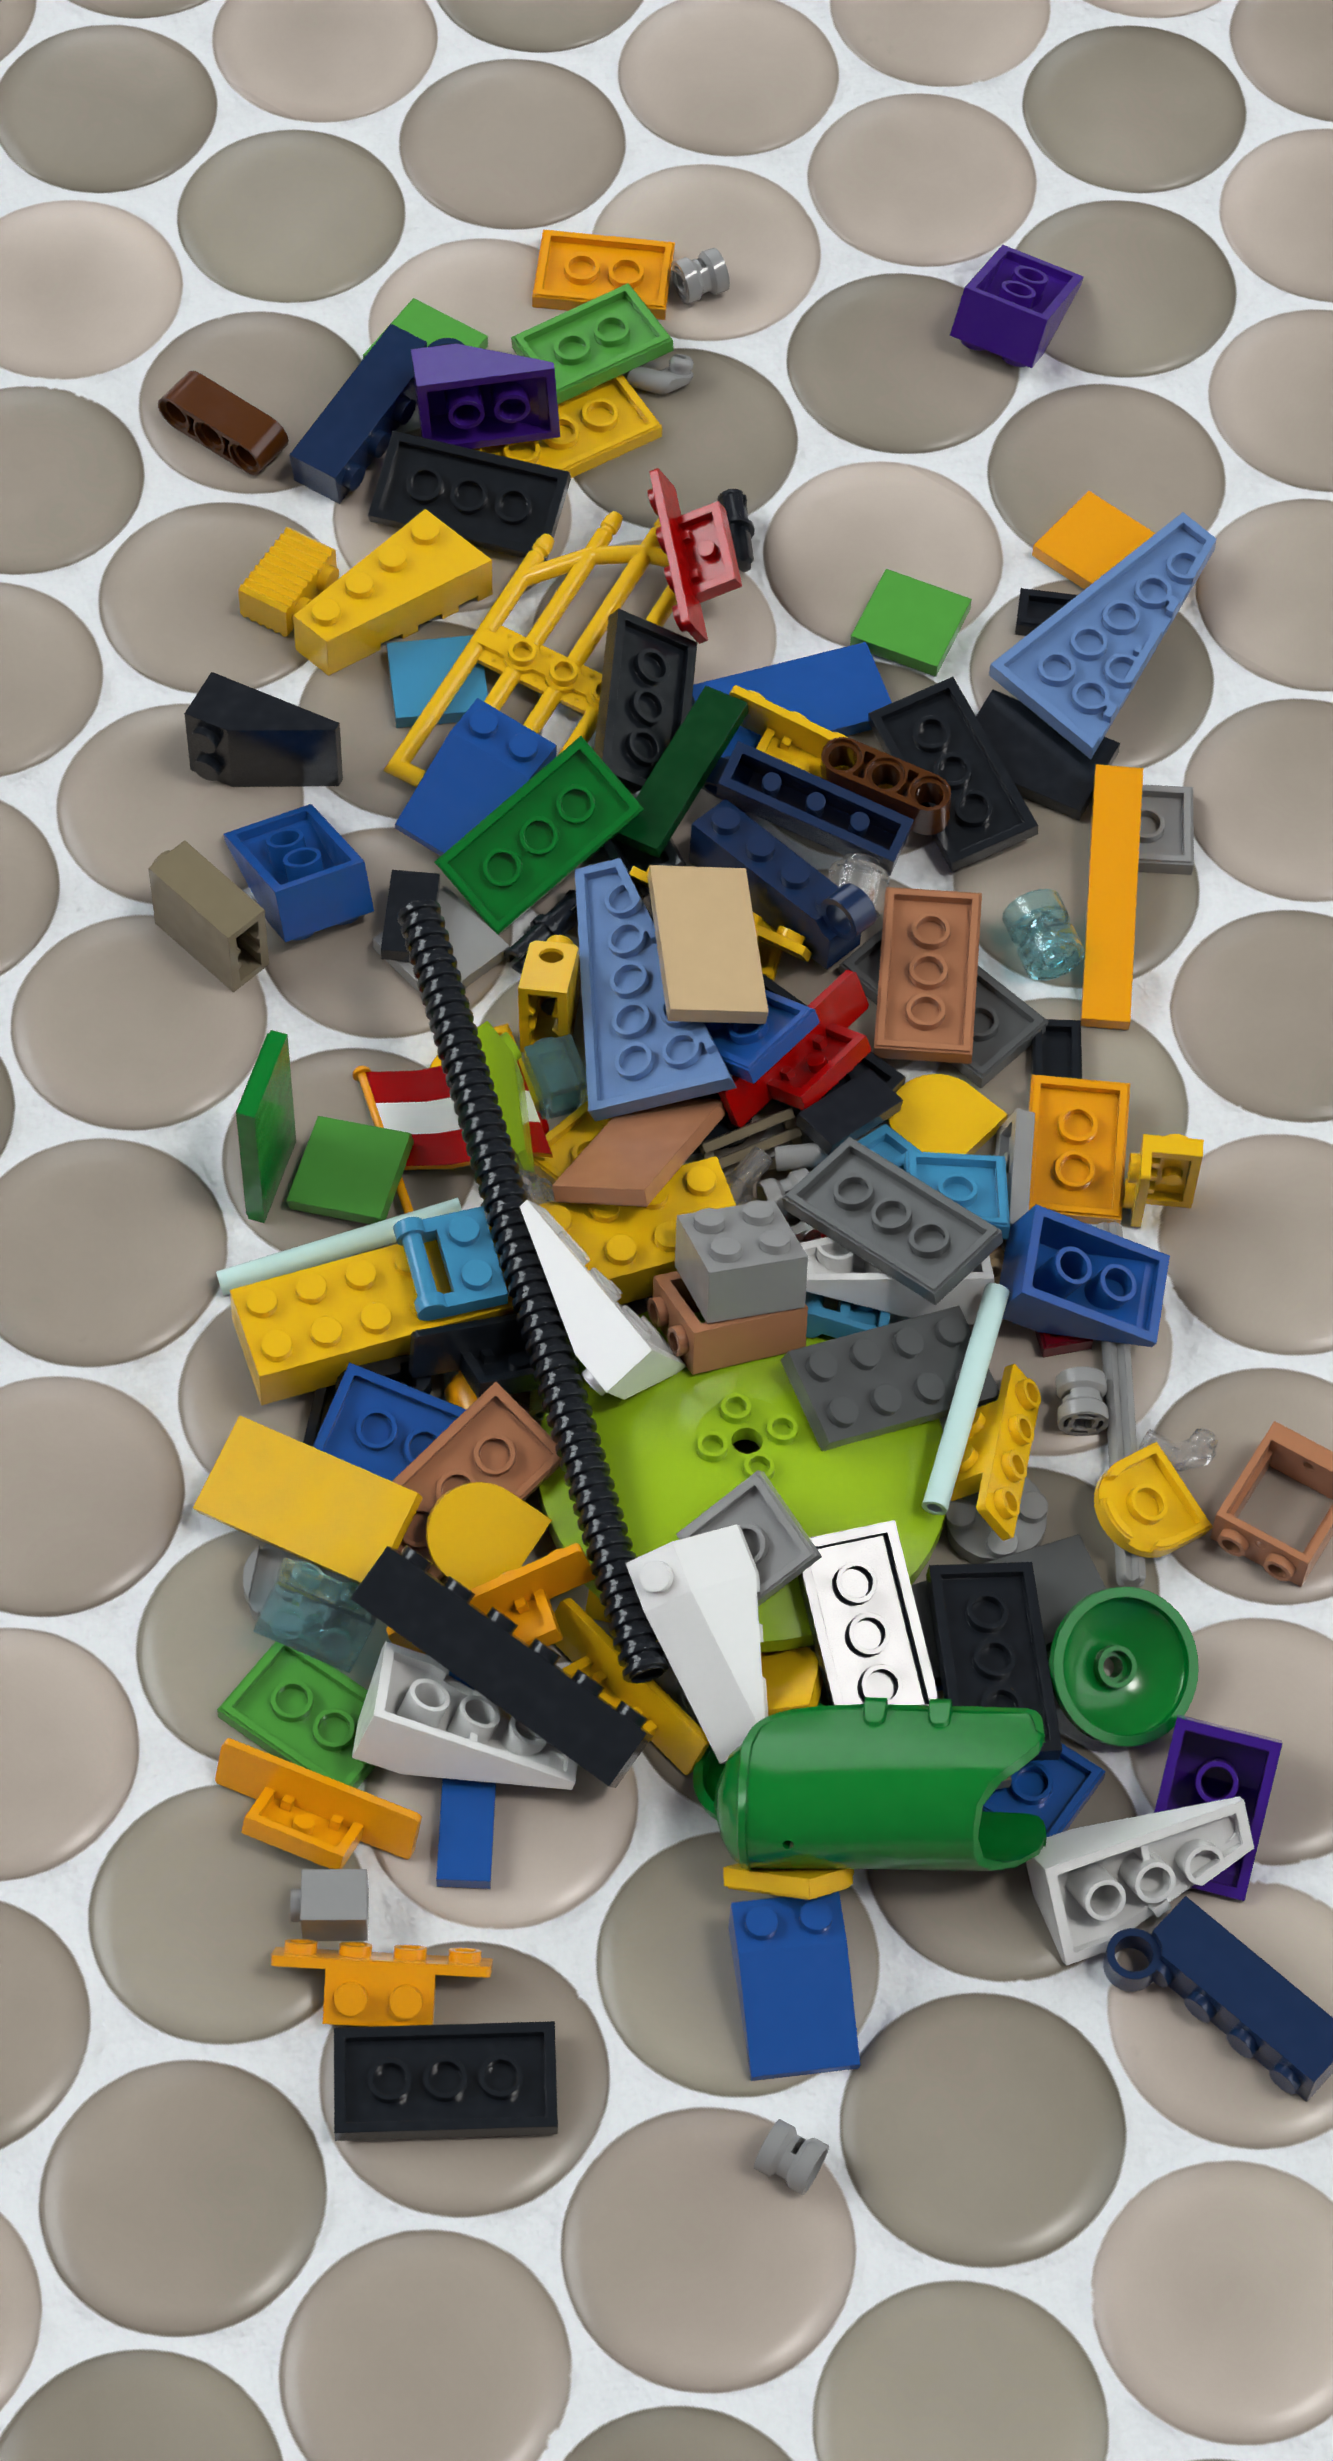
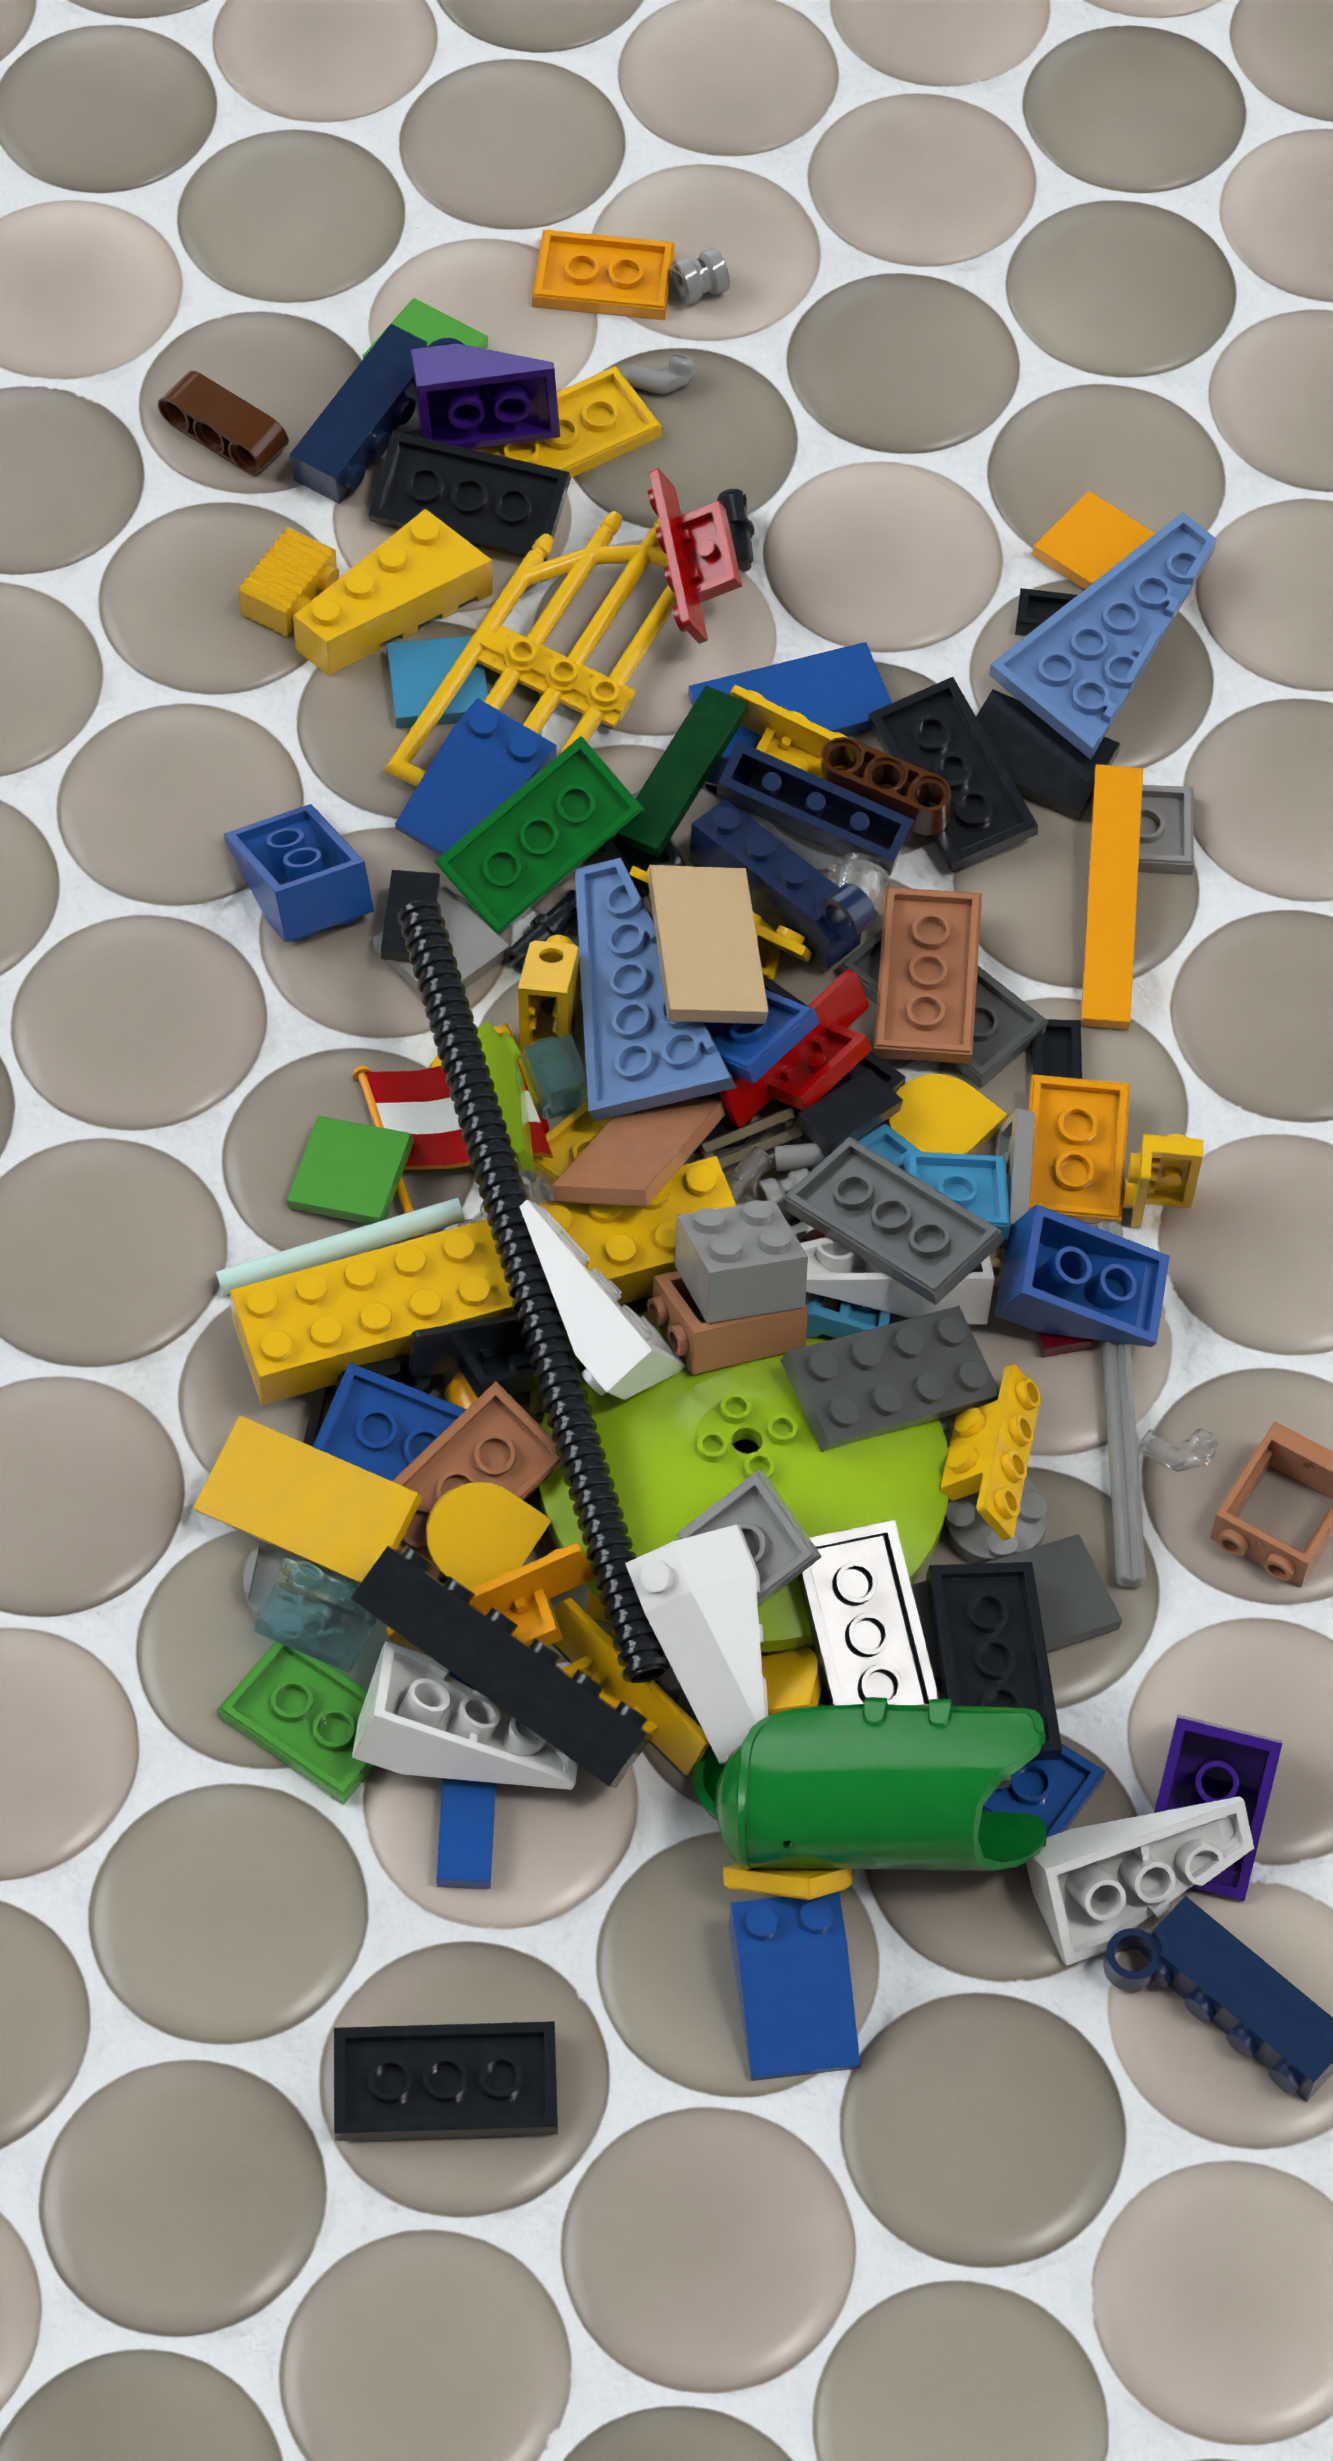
(208, 915): dark tan brick -> none
(259, 739): black slope -> none
(266, 1125): green tile -> none
(311, 1811): light orange bracket -> none
(332, 1904): light grey brick -> none
(380, 1986): light orange bracket -> none
(467, 1259): dark azure plate -> none
(596, 341): bright green tile -> none
(641, 695): black plate -> none
(791, 2157): light grey wheel -> none
(911, 622): bright green tile -> none
(965, 1399): light aqua piece -> none
(1014, 306): dark purple slope -> none
(1043, 934): clear light blue wheel -> none
(1082, 1404): light grey wheel -> none
(1148, 1505): yellow tile -> none
(1151, 1661): green dish -> none

